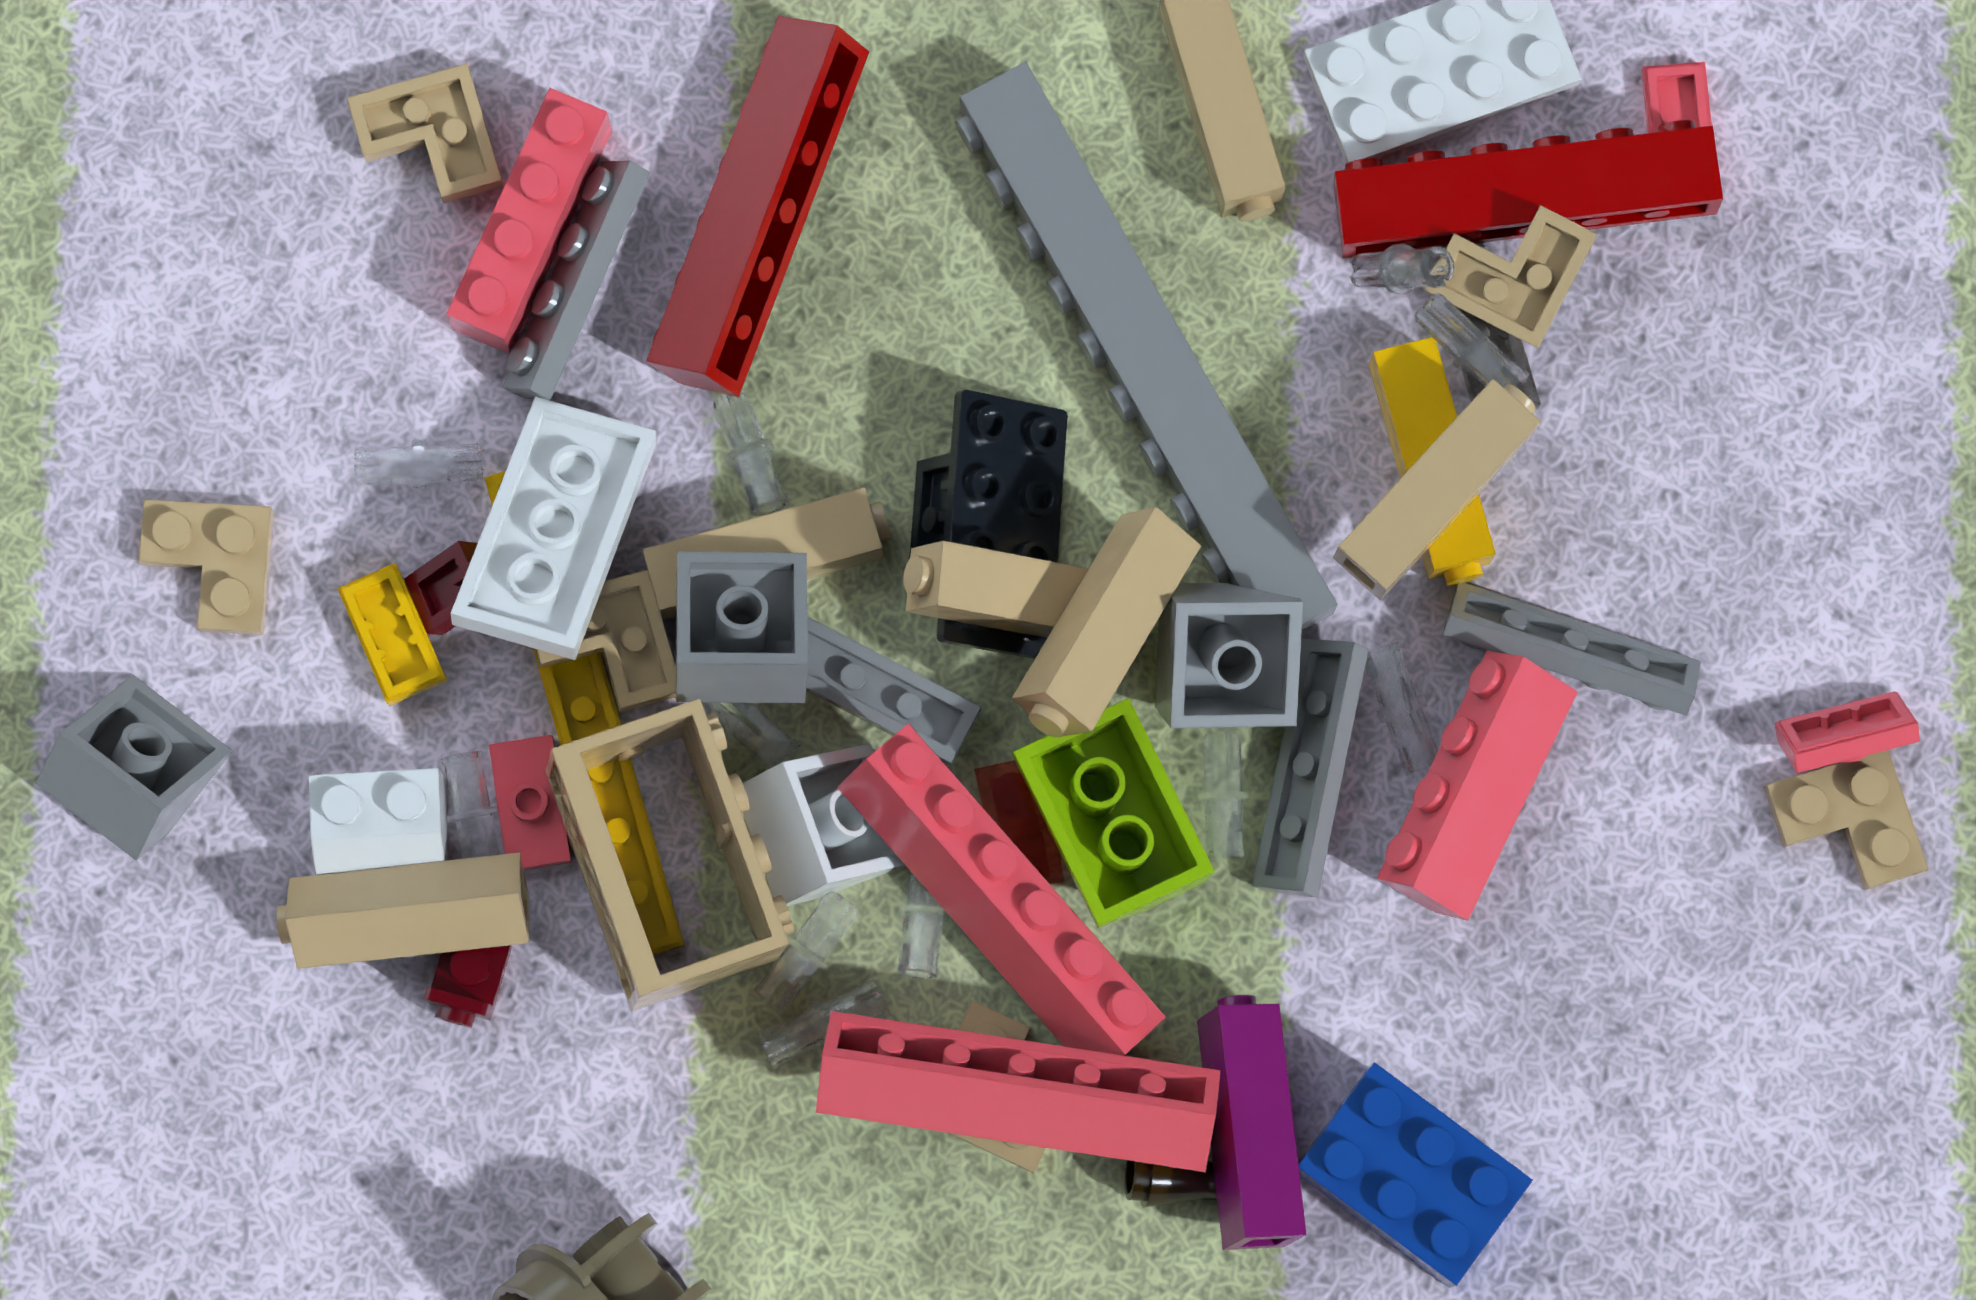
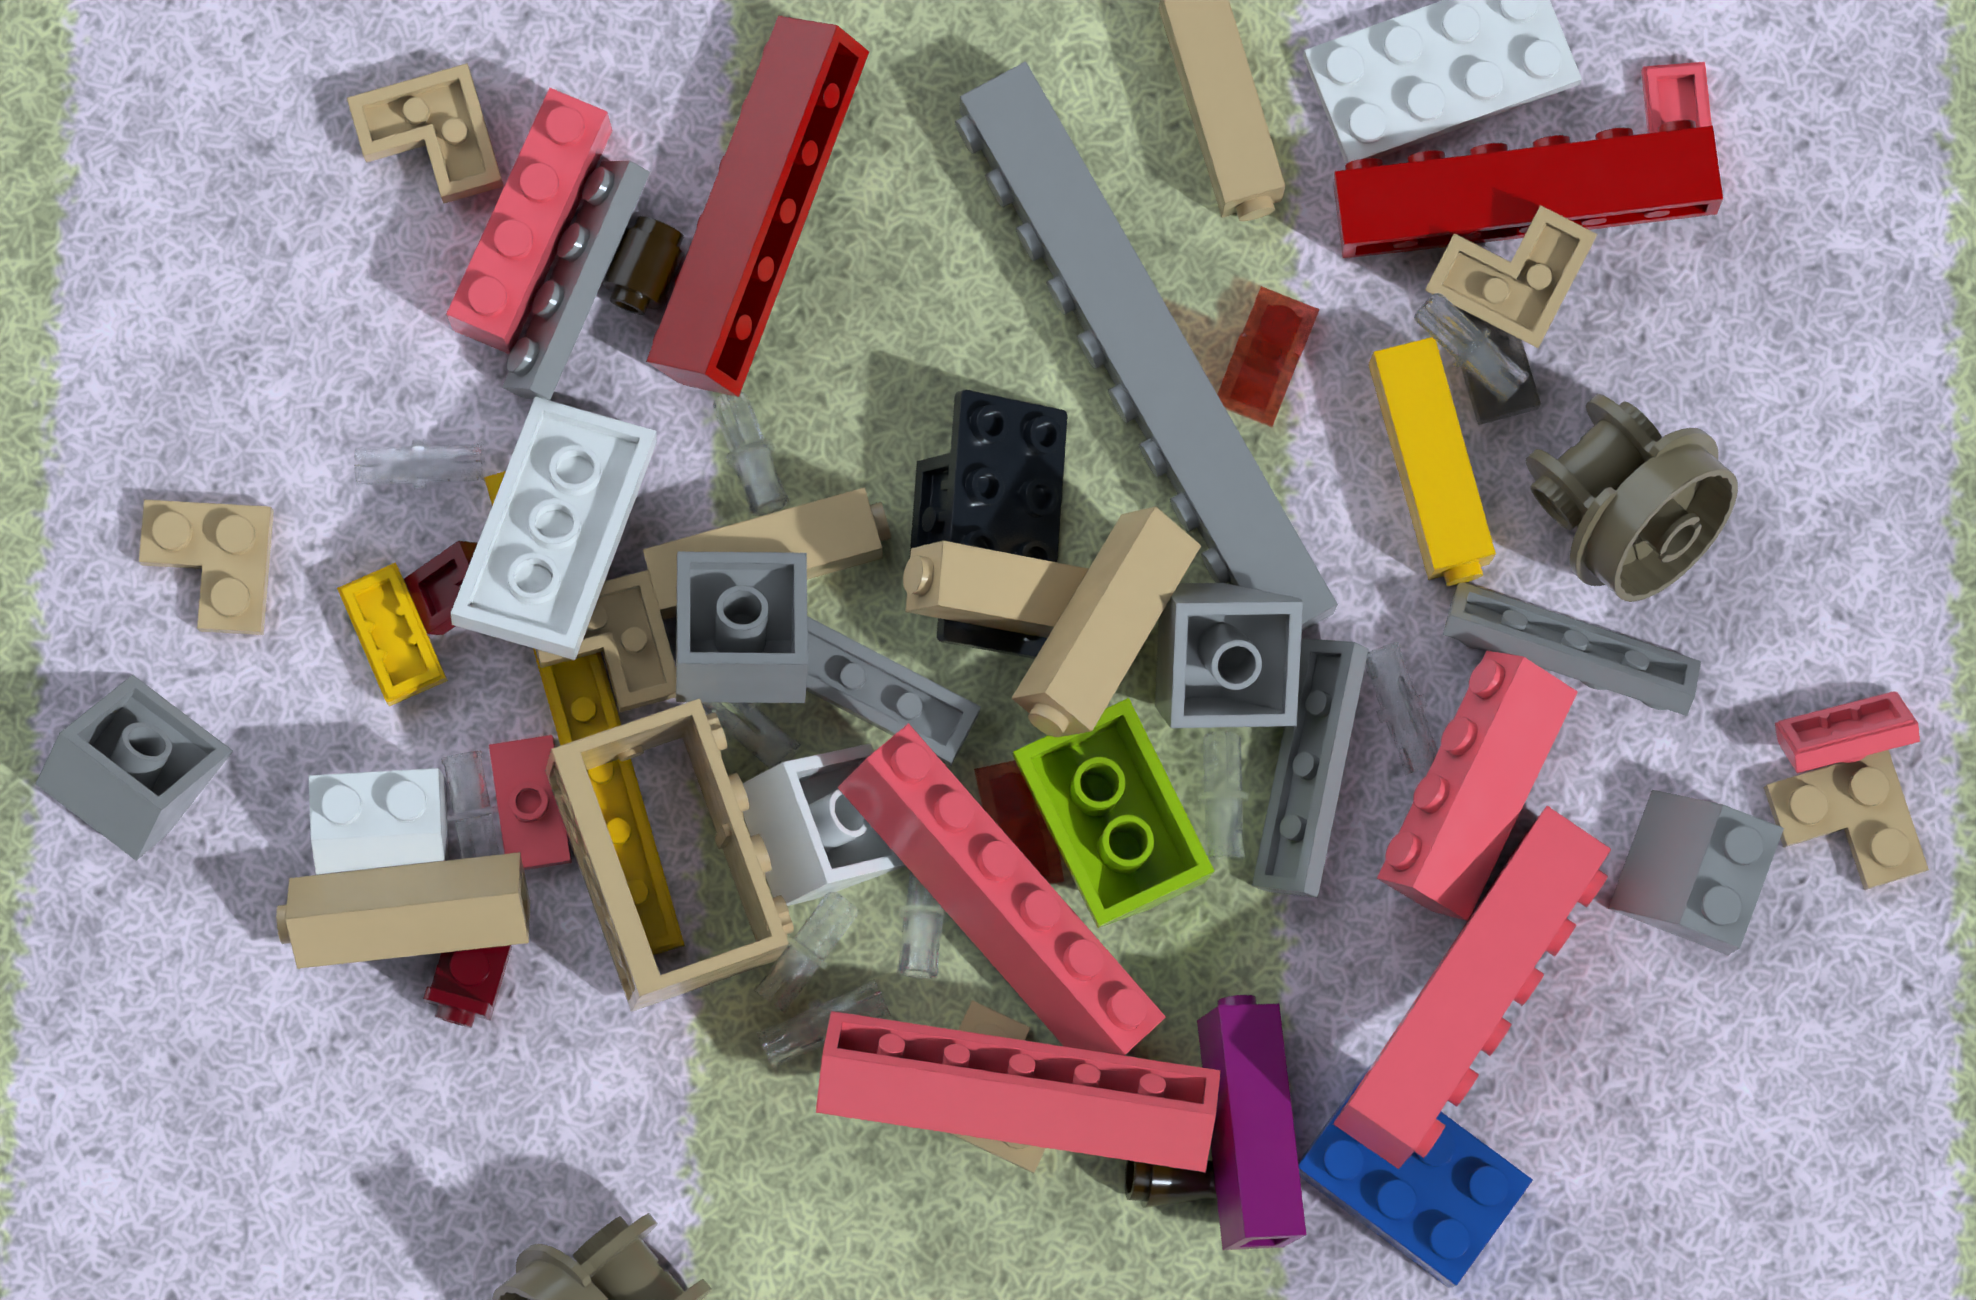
(644, 265): none -> dark brown brick
(1266, 356): none -> clear red slope
(1403, 268): clear axle -> none
(1438, 487): tan brick -> none
(1472, 989): none -> coral brick
(1637, 497): none -> dark tan piece
(1696, 870): none -> light grey slope

